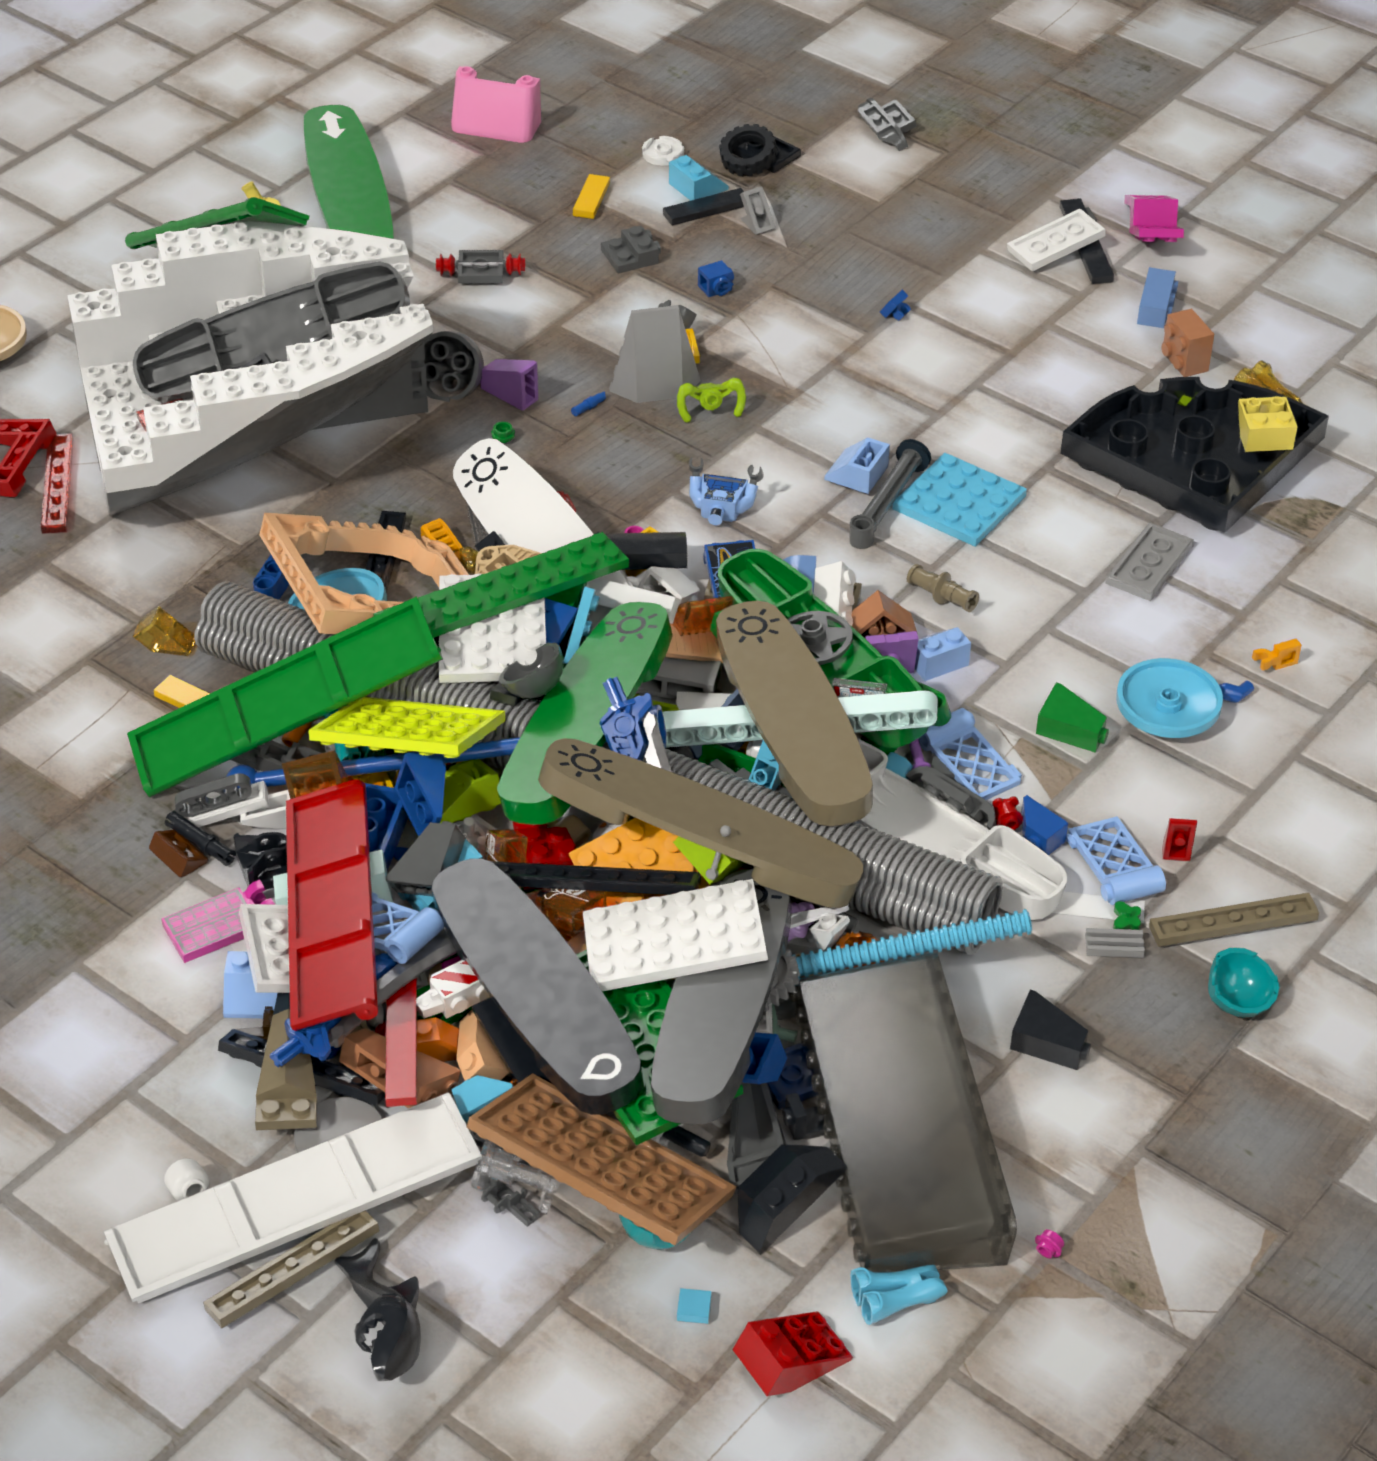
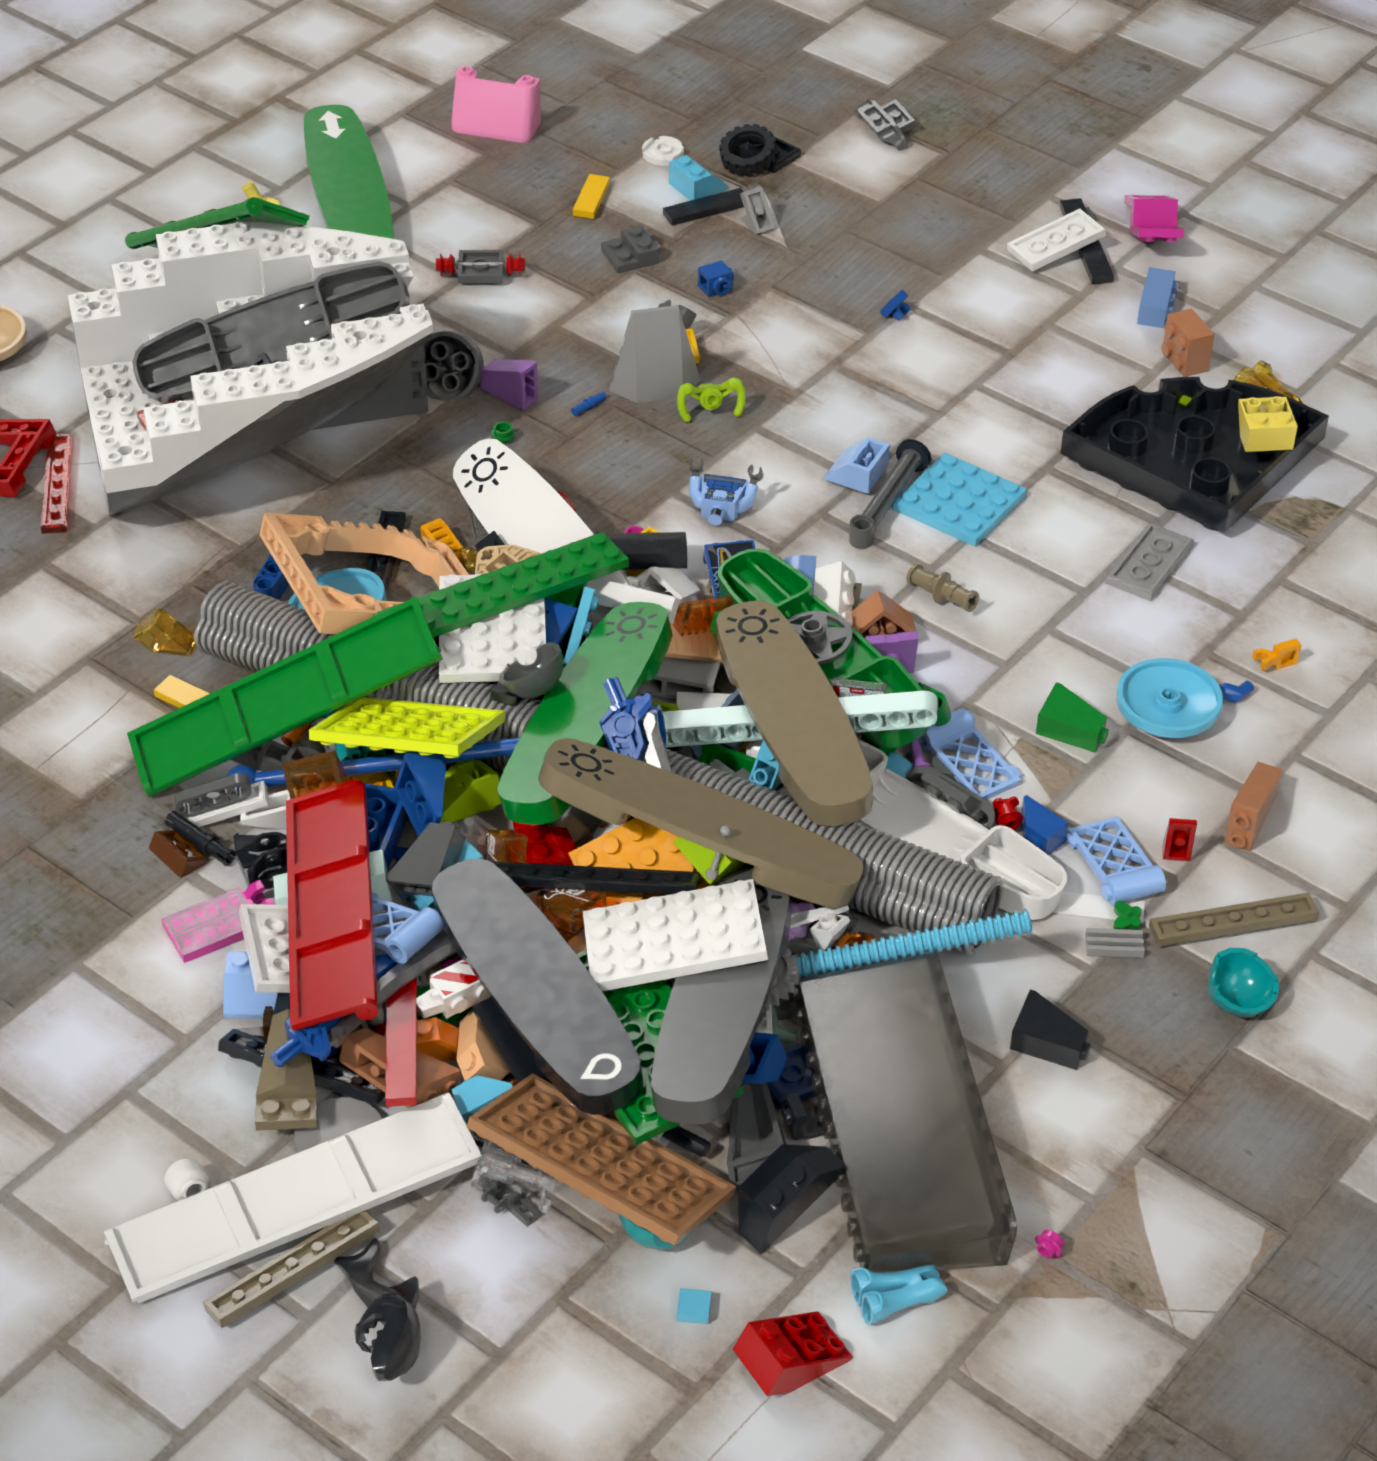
(942, 653): light blue slope -> none
(1252, 805): none -> nougat slope

